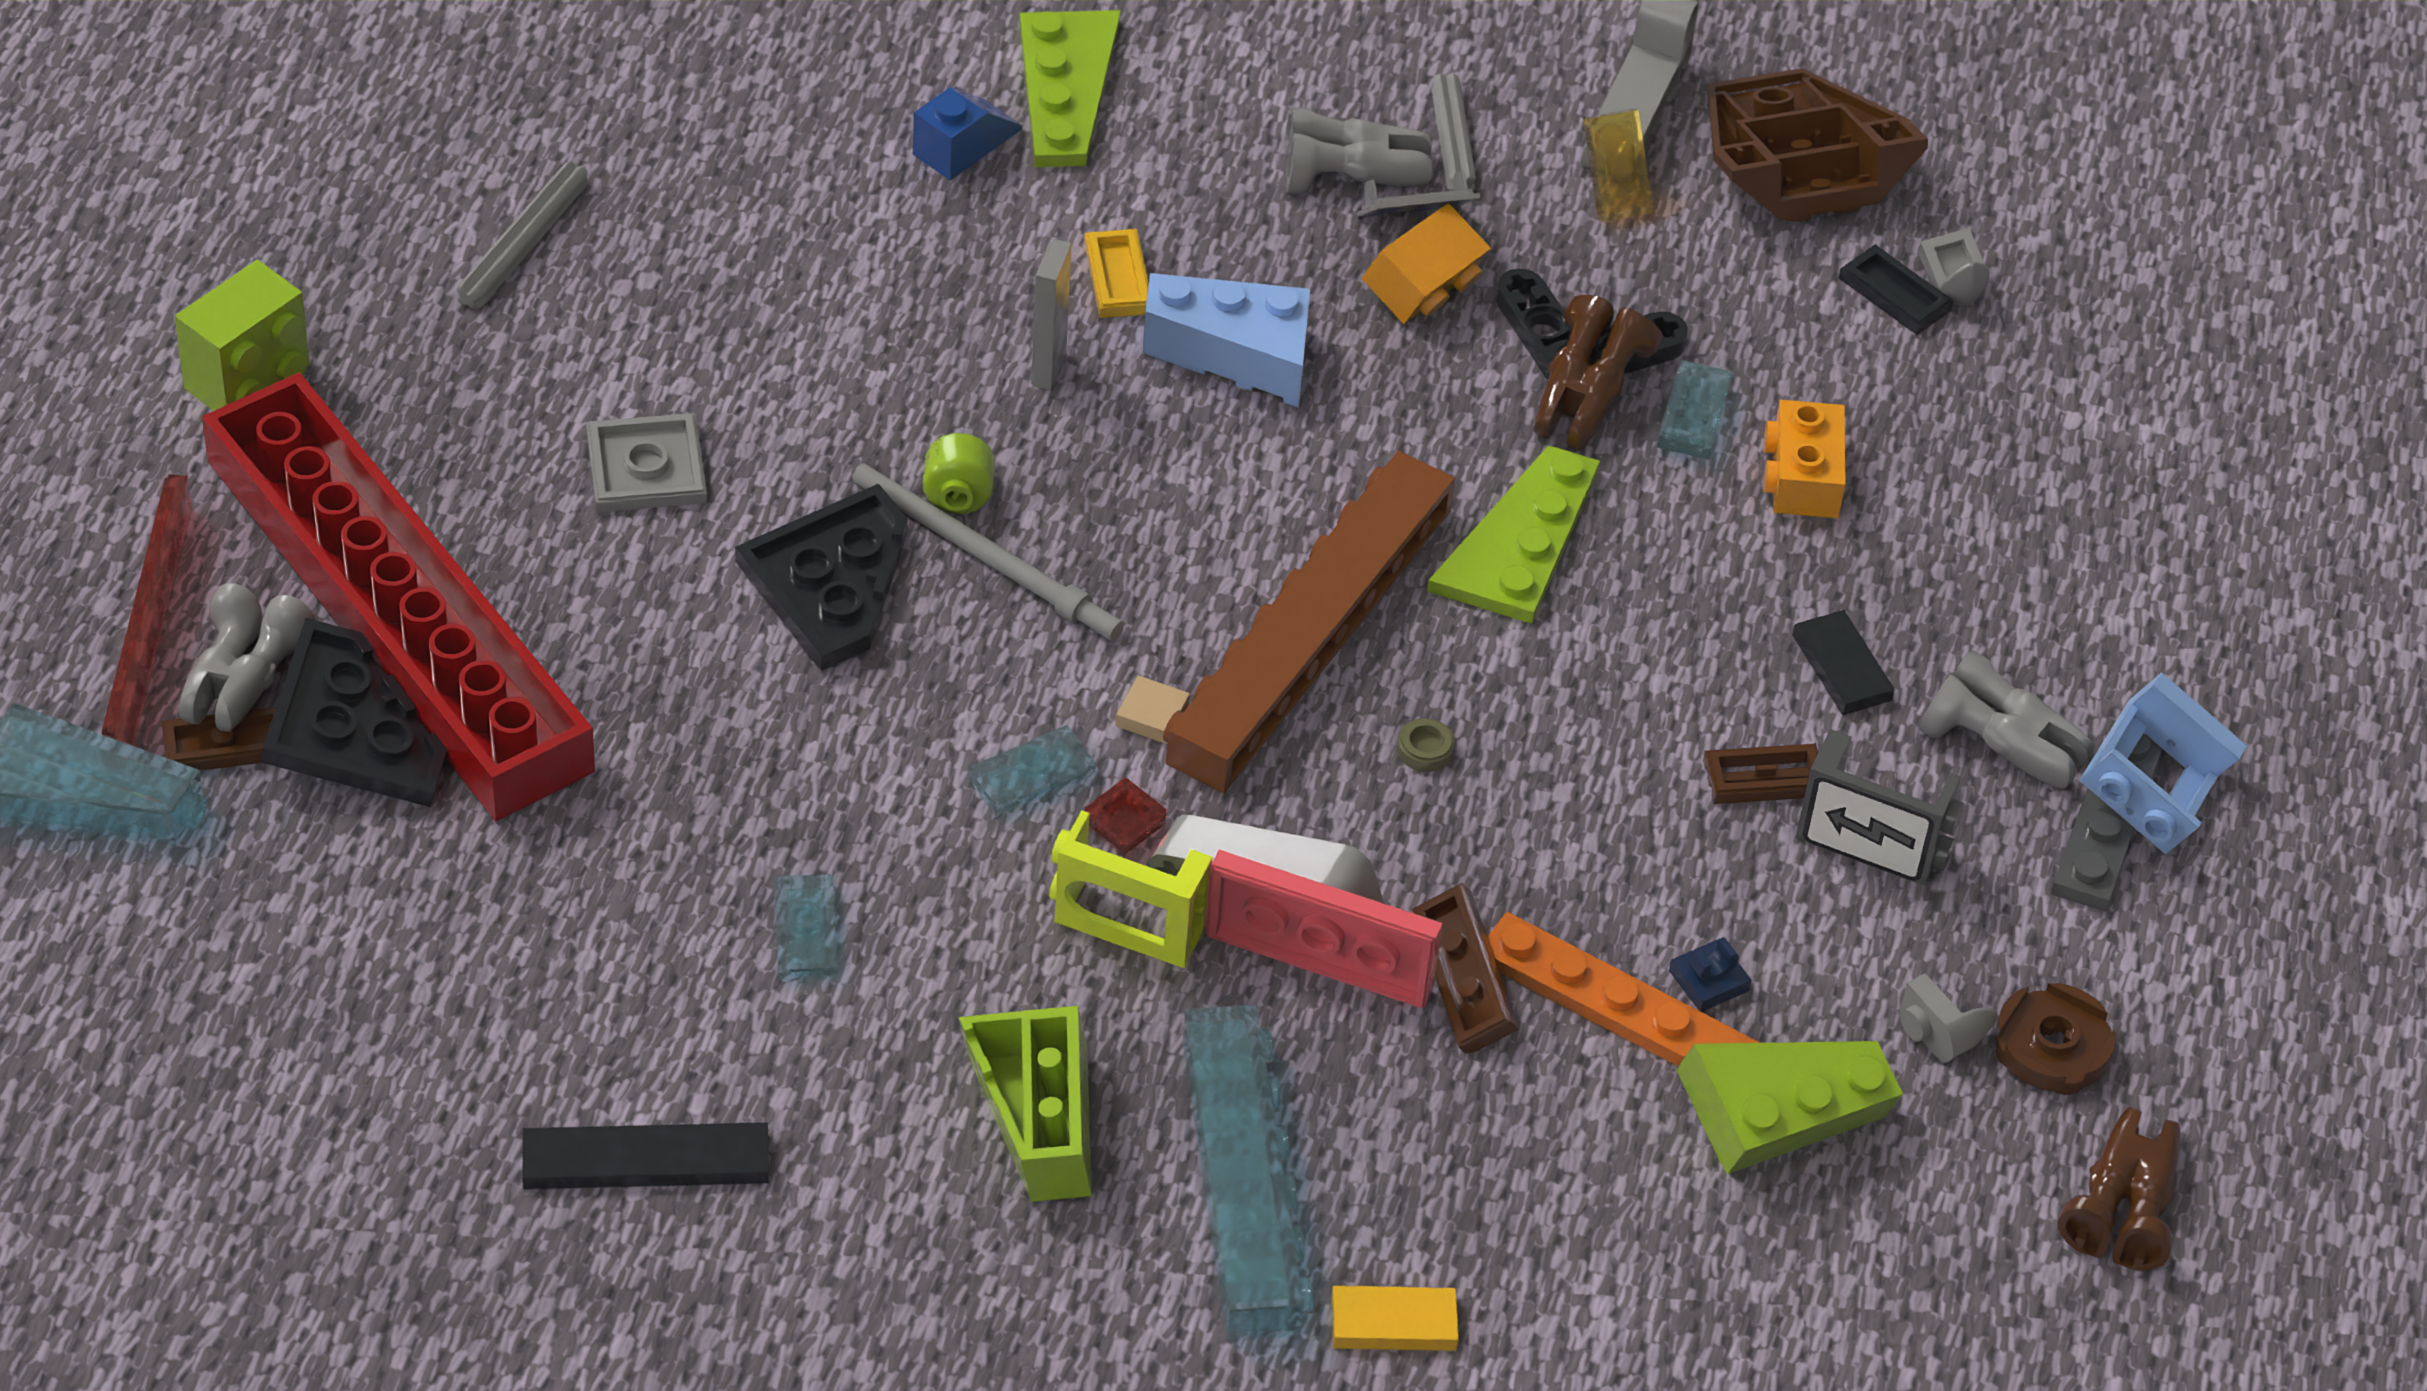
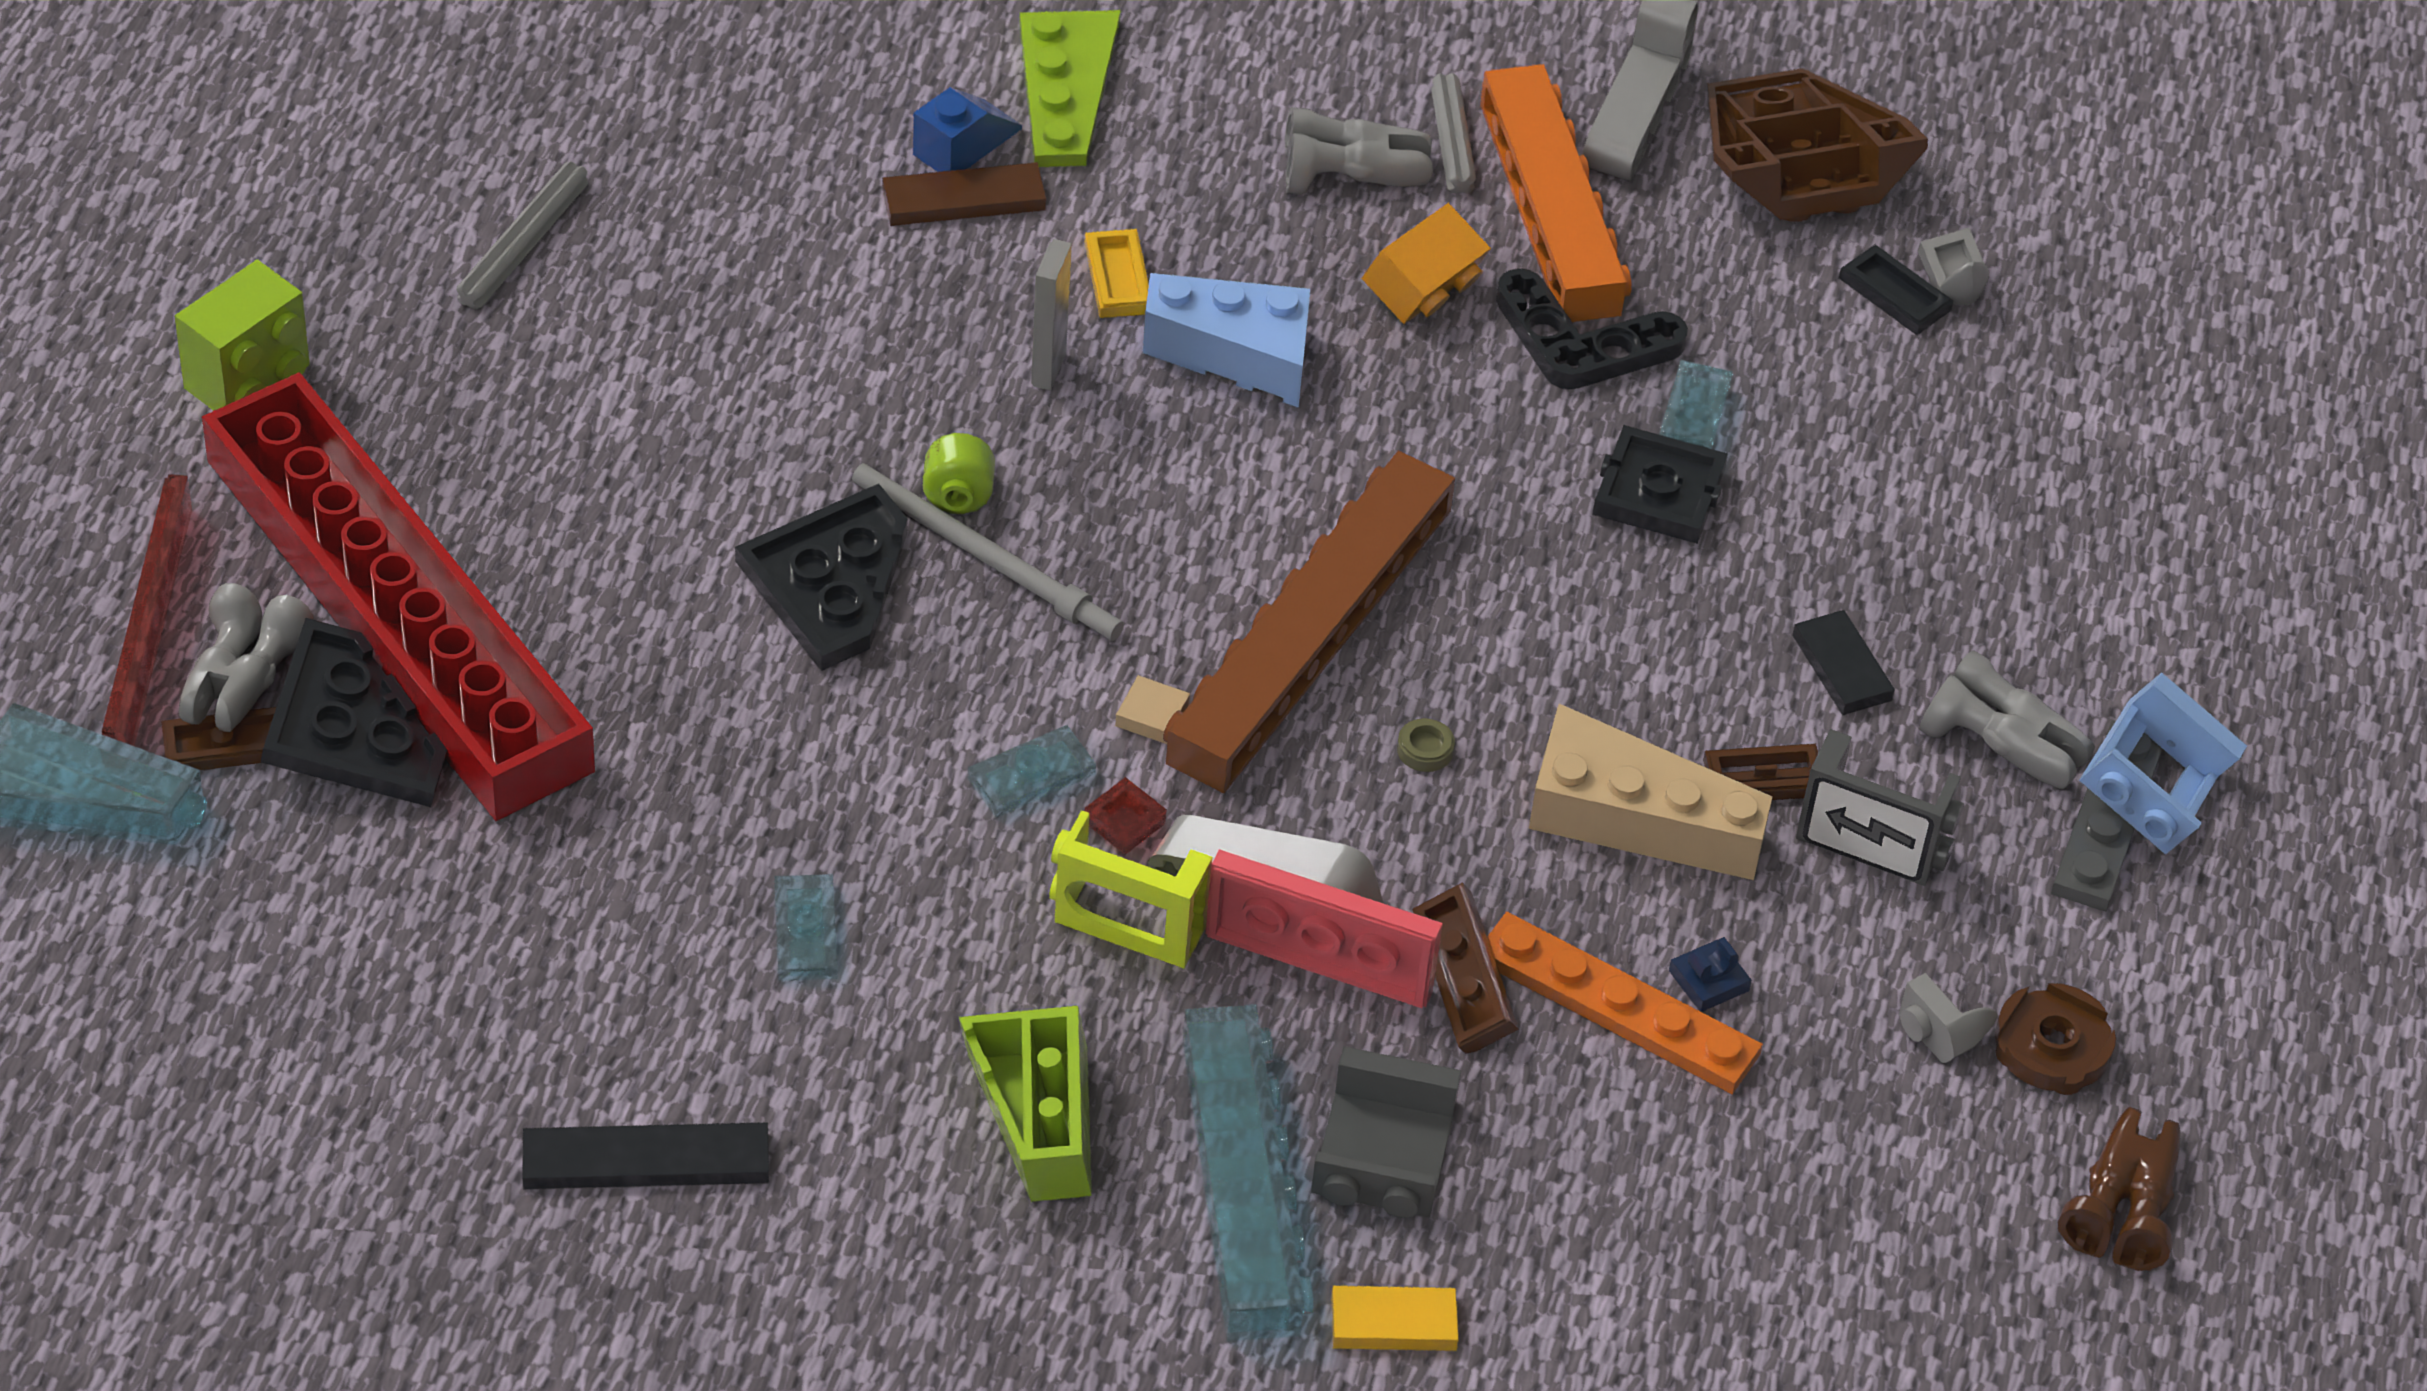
(646, 462): light grey tile -> none
(963, 194): none -> reddish brown tile
(1386, 1133): none -> dark grey panel
(1417, 202): light grey piece -> none
(1521, 539): lime wing -> none
(1554, 192): none -> orange brick
(1588, 389): reddish brown piece -> none
(1618, 165): clear yellow plate -> none
(1645, 799): none -> tan wedge
(1660, 484): none -> black plate
(1784, 1094): lime wedge -> none
(1807, 458): light orange brick -> none

